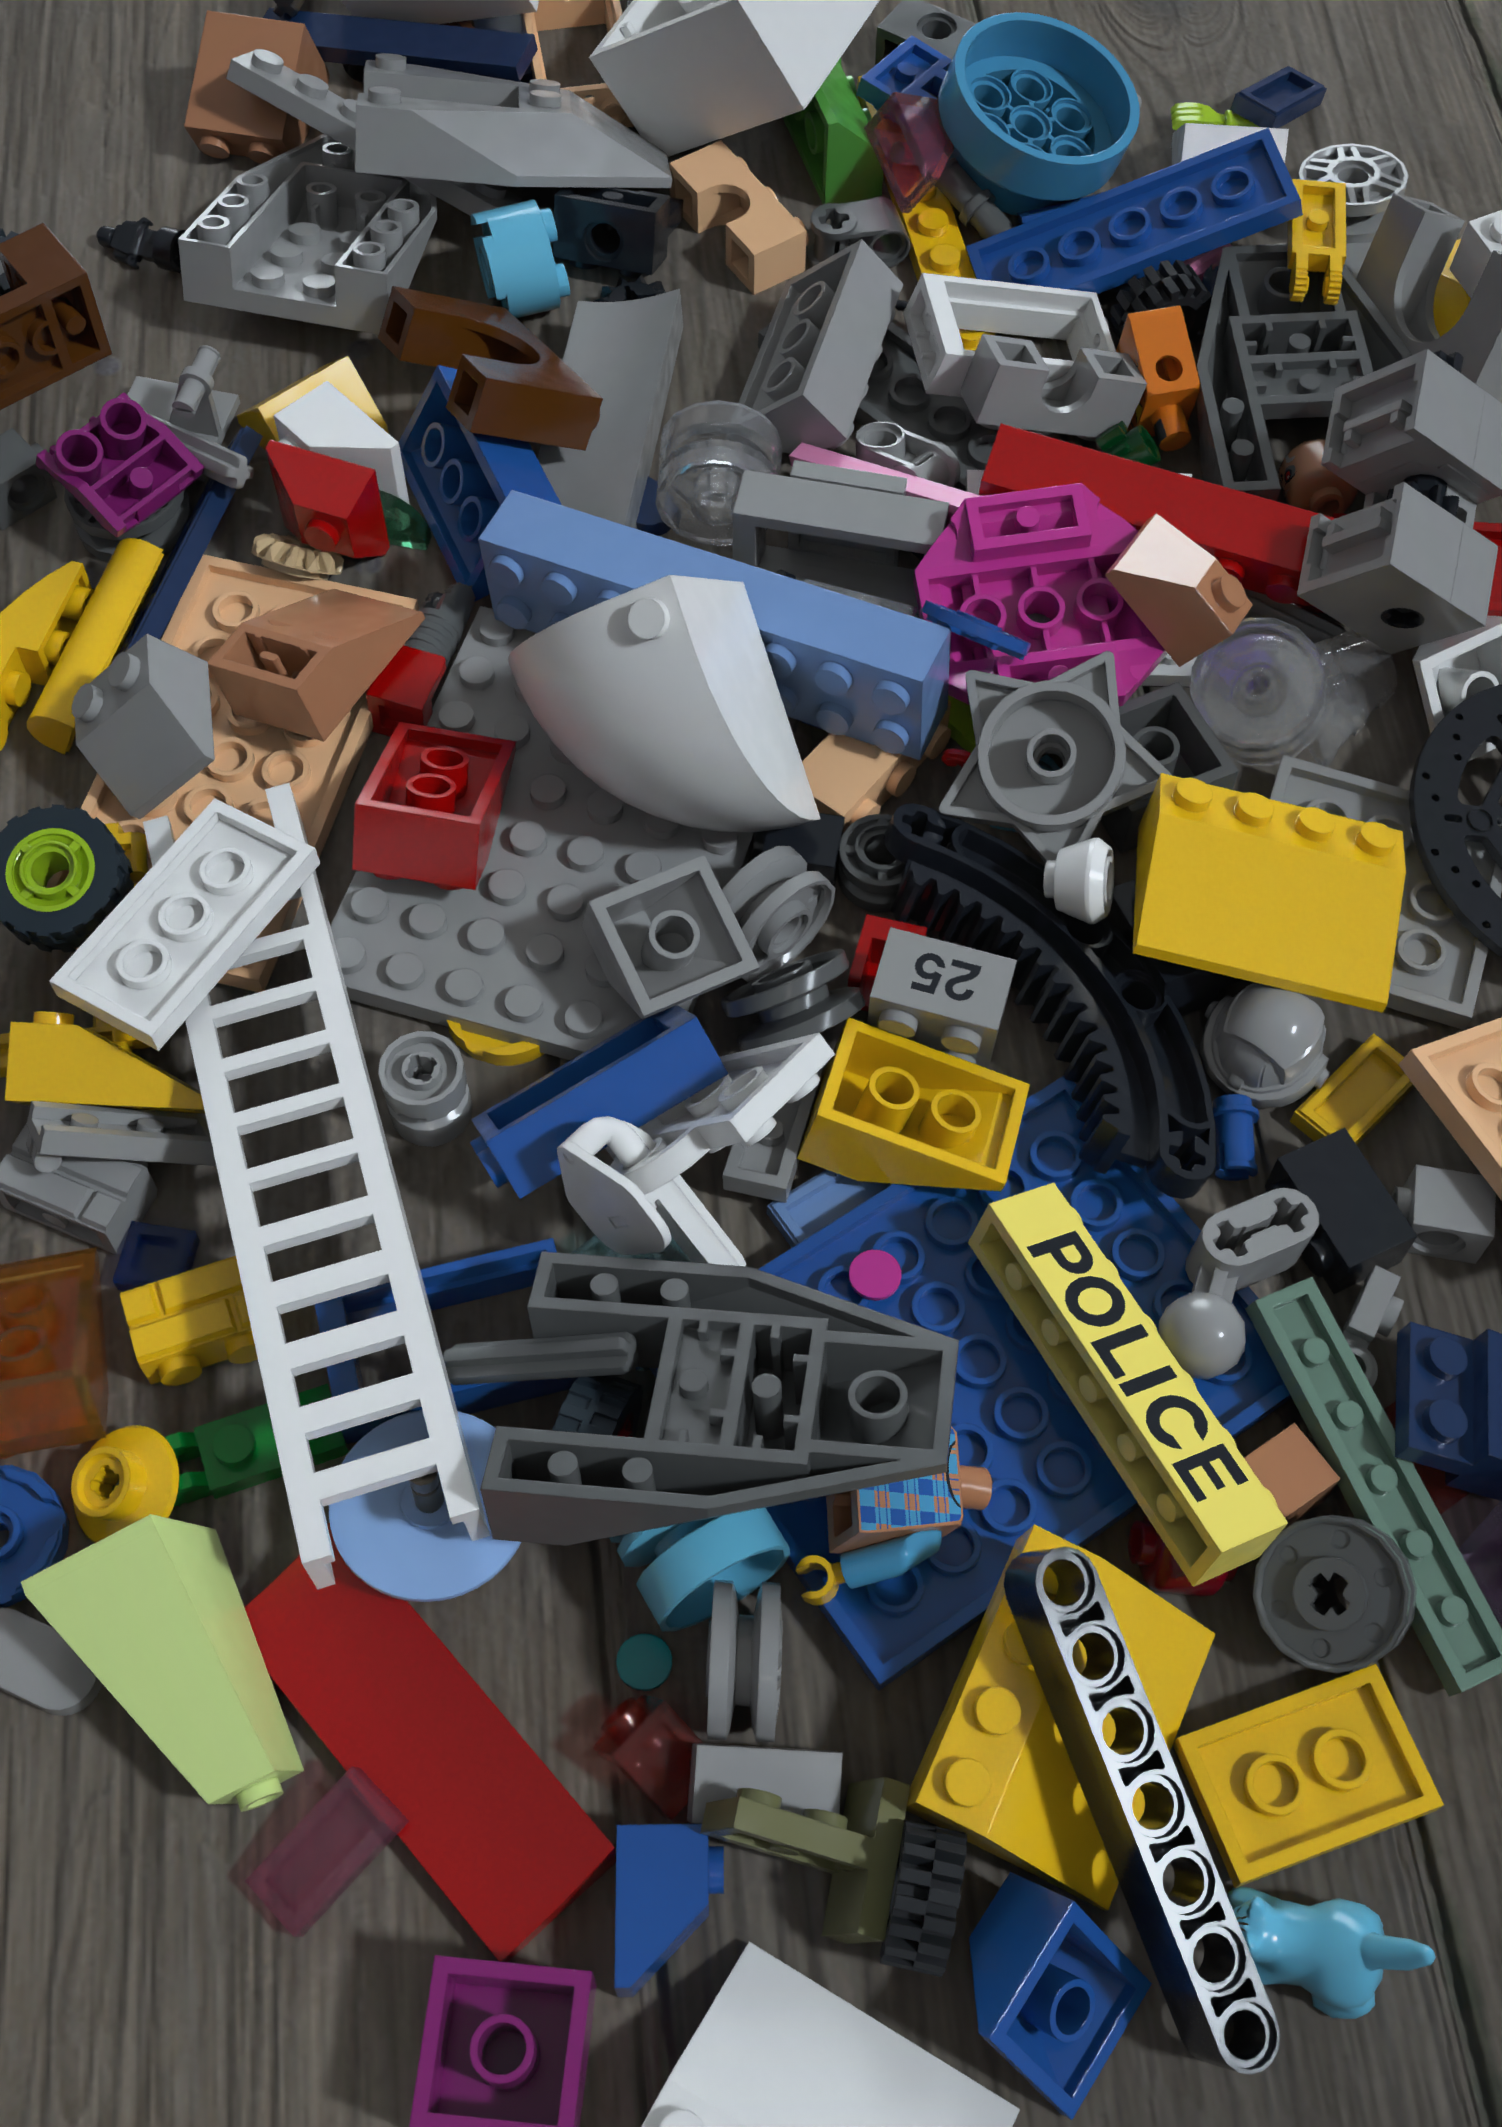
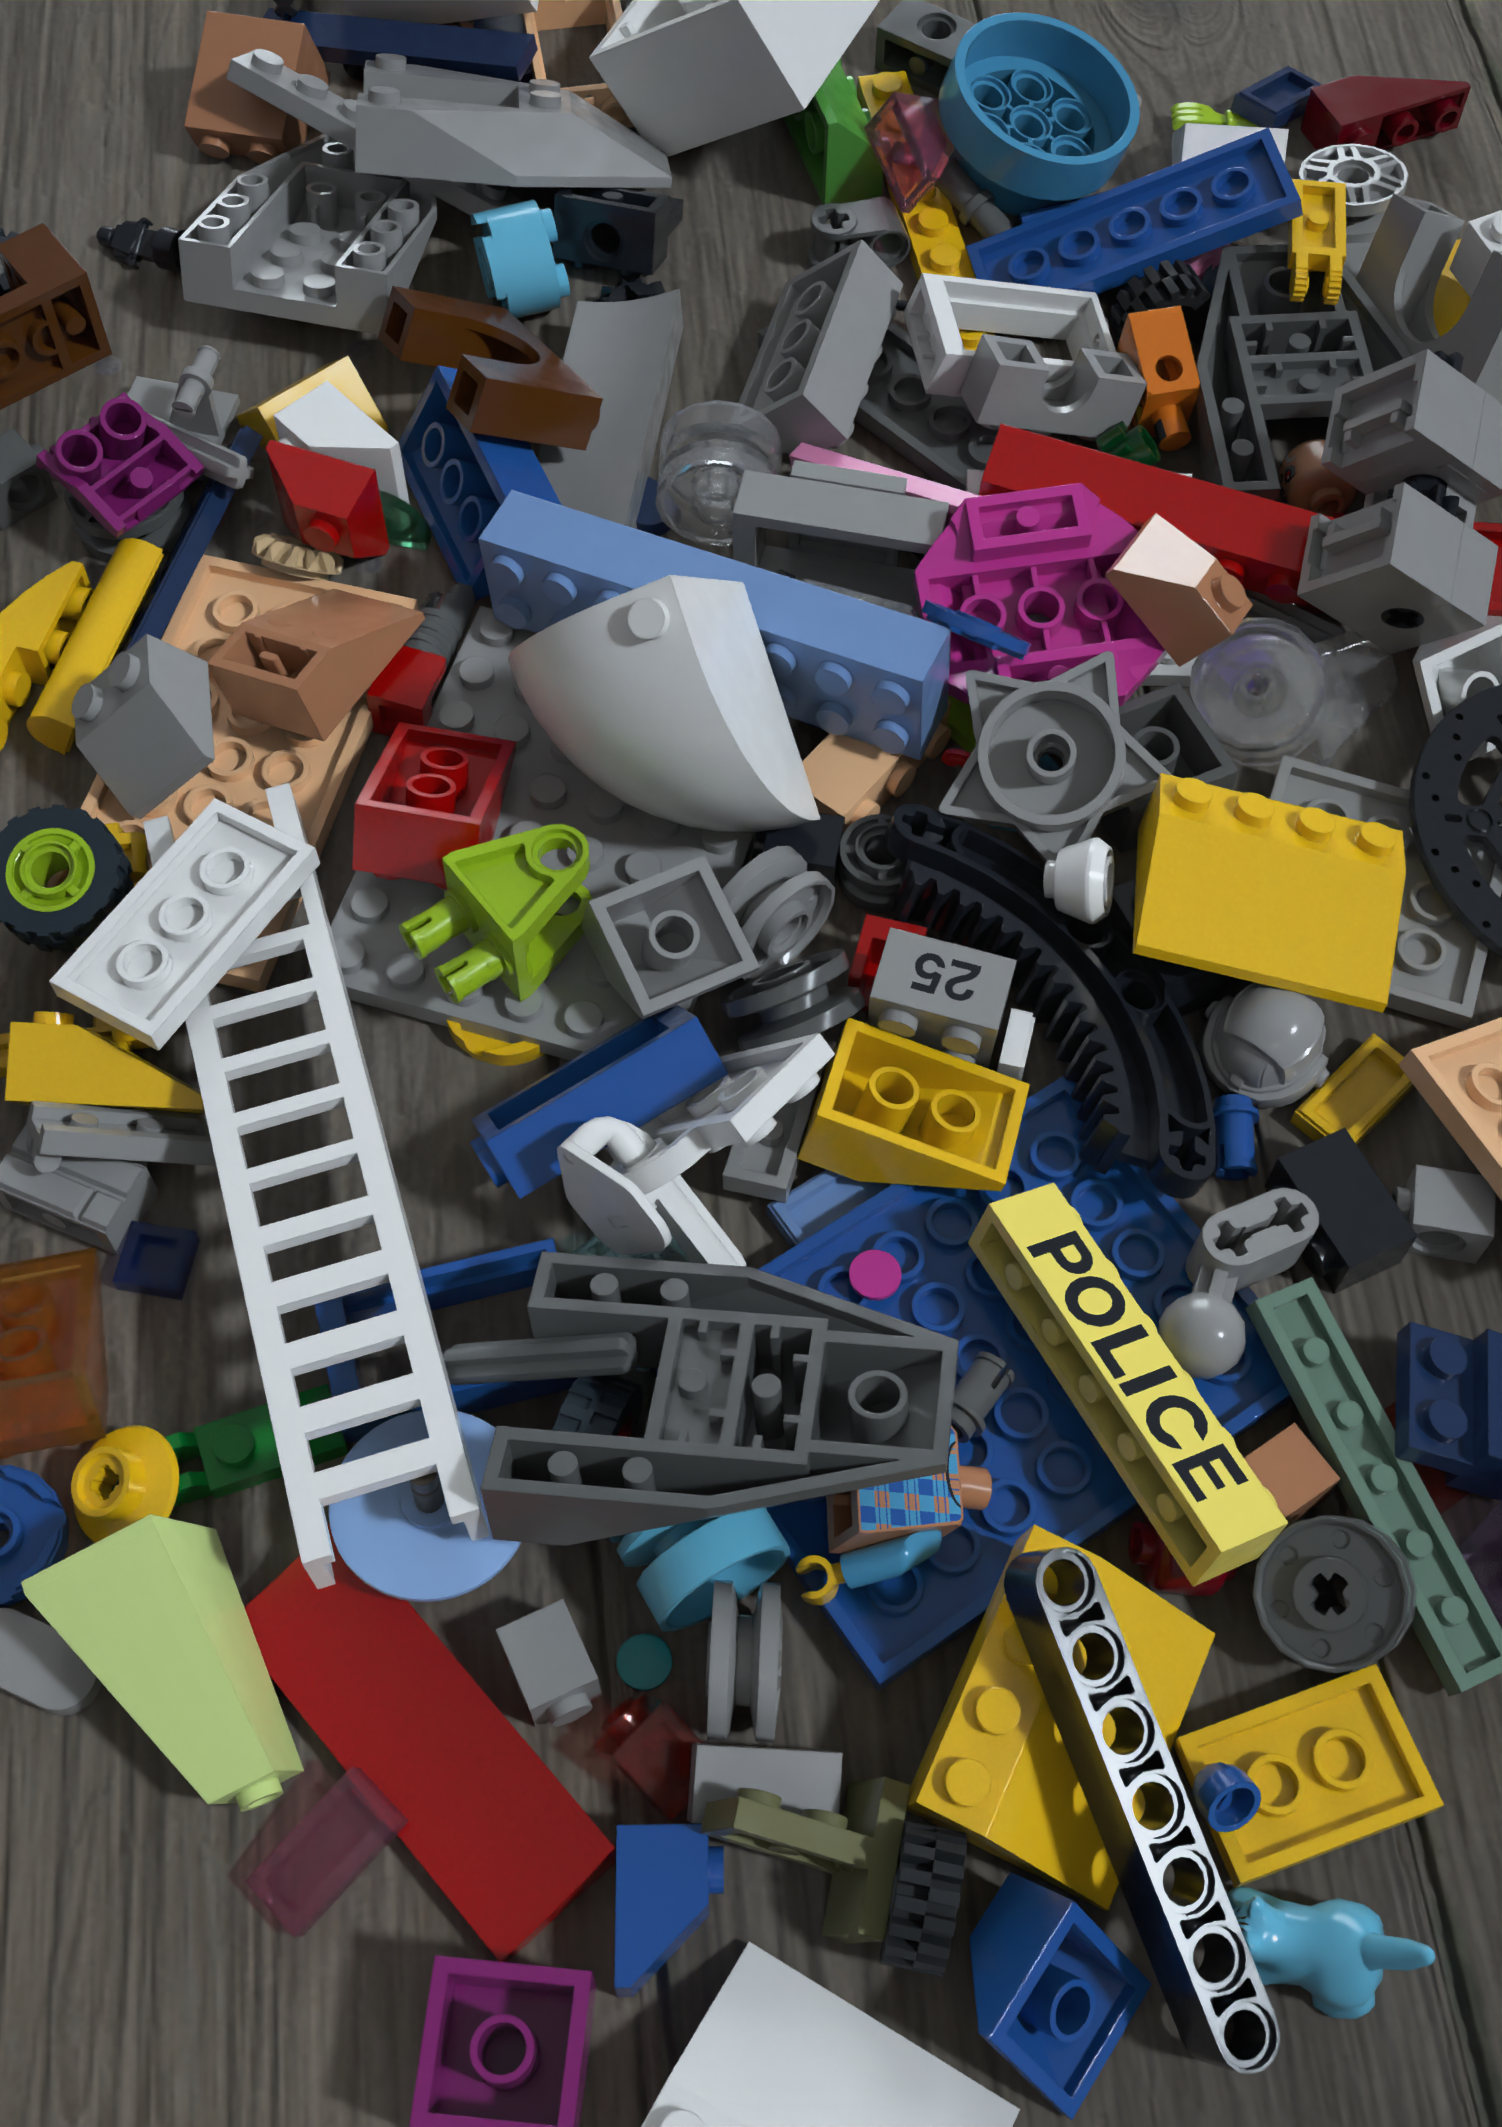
(189, 1323): yellow brick -> none
(425, 1088): light grey wheel -> none
(506, 910): none -> lime piece
(550, 1665): none -> light grey brick
(761, 235): light nougat arch -> none
(907, 452): light grey piece -> none
(908, 69): blue plate -> none
(977, 1394): none -> dark grey pin
(1016, 1043): none -> white tile
(1225, 1796): none -> blue hinge
(1372, 1313): light grey plate -> none
(1382, 110): none -> dark red slope

